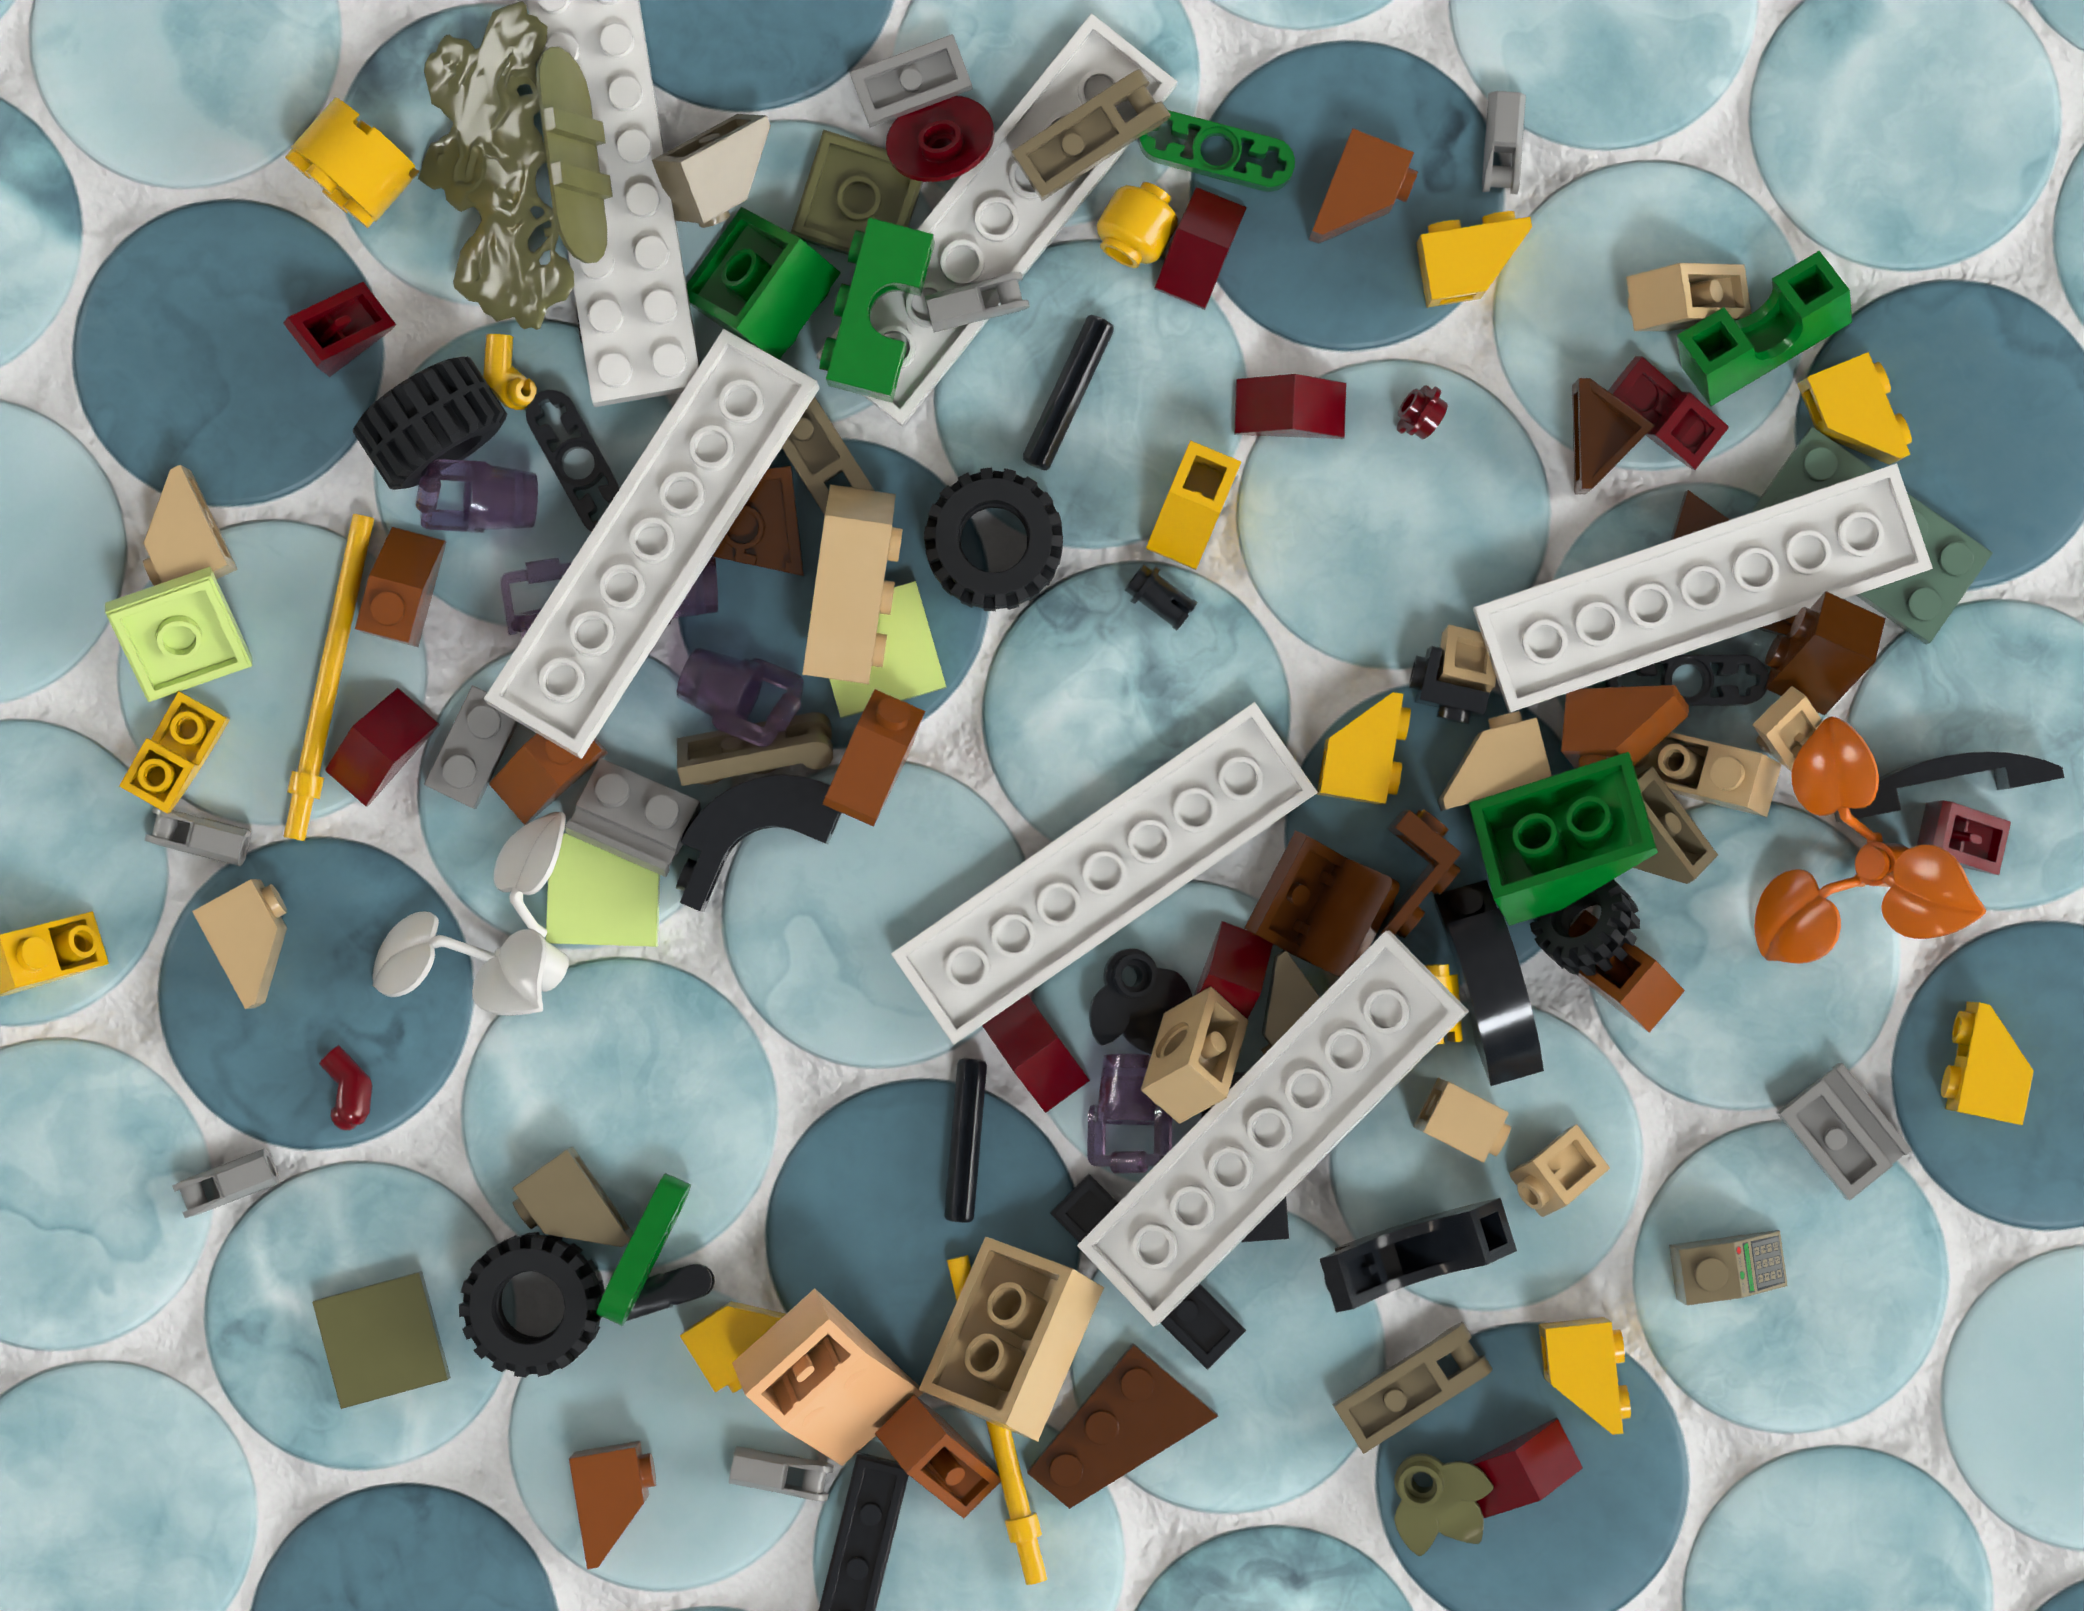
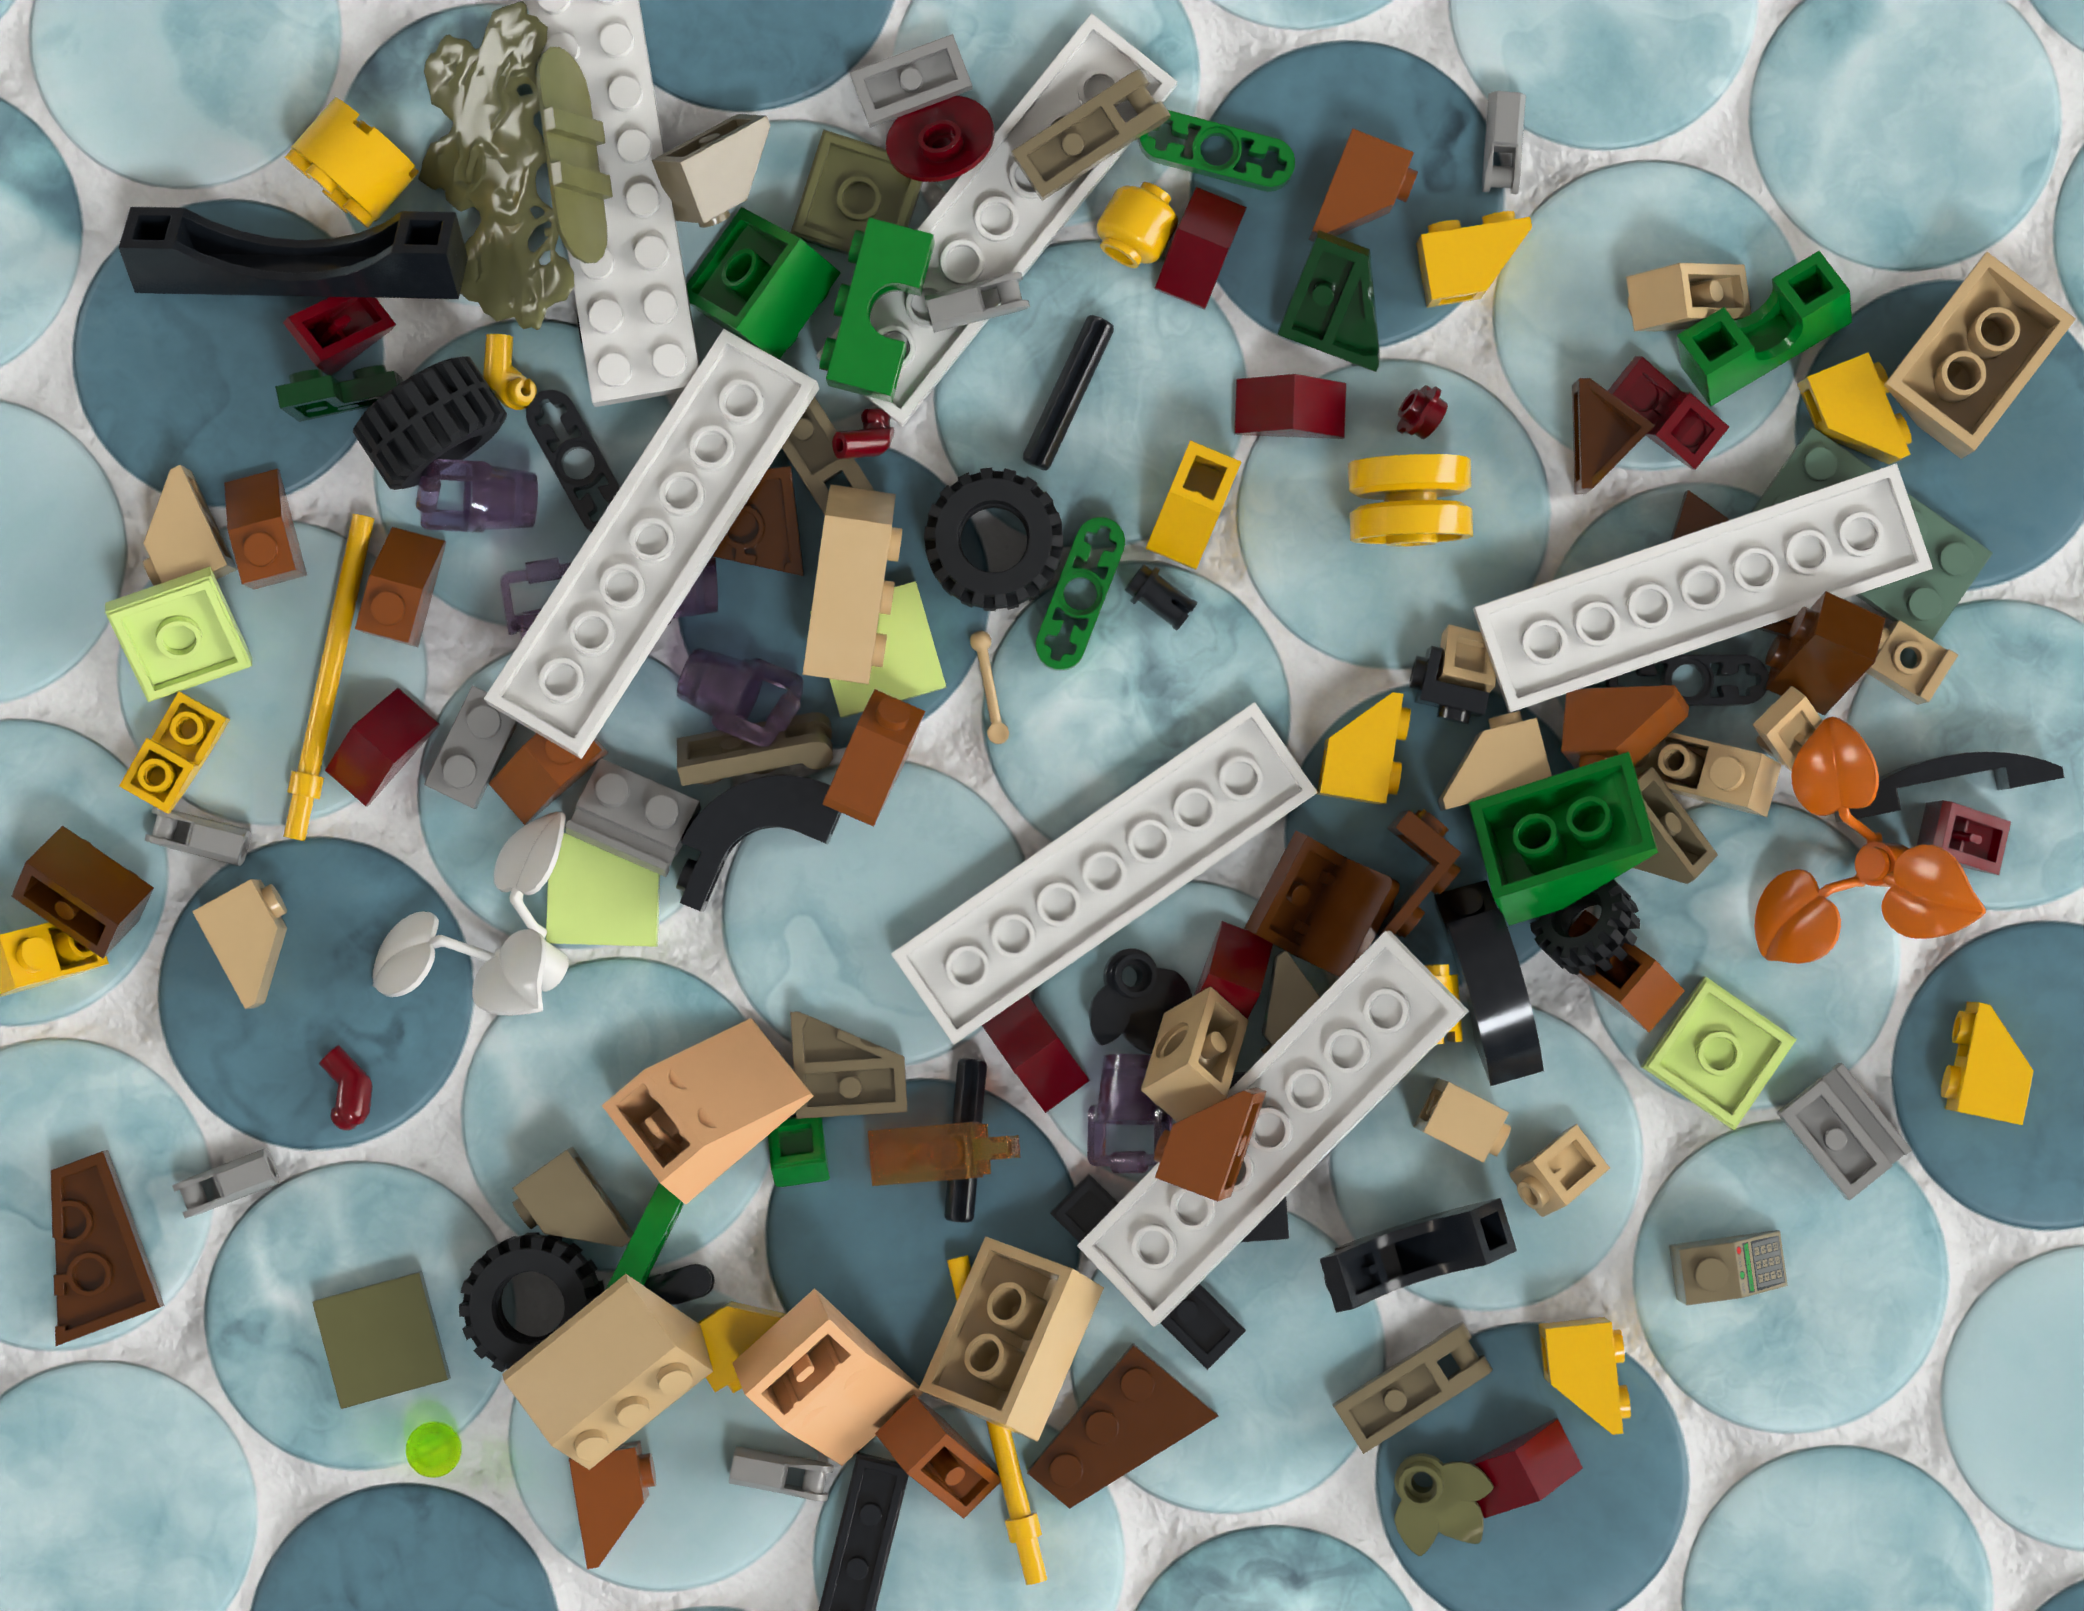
(82, 891): none -> reddish brown brick
(98, 1251): none -> reddish brown wing
(187, 254): none -> black arch
(262, 530): none -> dark orange slope
(317, 396): none -> dark green plate
(433, 1449): none -> clear neon green plate
(609, 1371): none -> tan slope
(707, 1107): none -> light nougat slope
(798, 1152): none -> green slope
(845, 1071): none -> dark tan wing
(865, 442): none -> dark red arm
(936, 1153): none -> clear orange hinge
(981, 642): none -> tan hinge
(1108, 561): none -> green beam
(1210, 1146): none -> dark orange slope
(1335, 303): none -> dark green wing
(1410, 496): none -> yellow wheel
(1718, 1053): none -> yellowish green tile
(1928, 673): none -> tan brick
(1977, 355): none -> tan slope

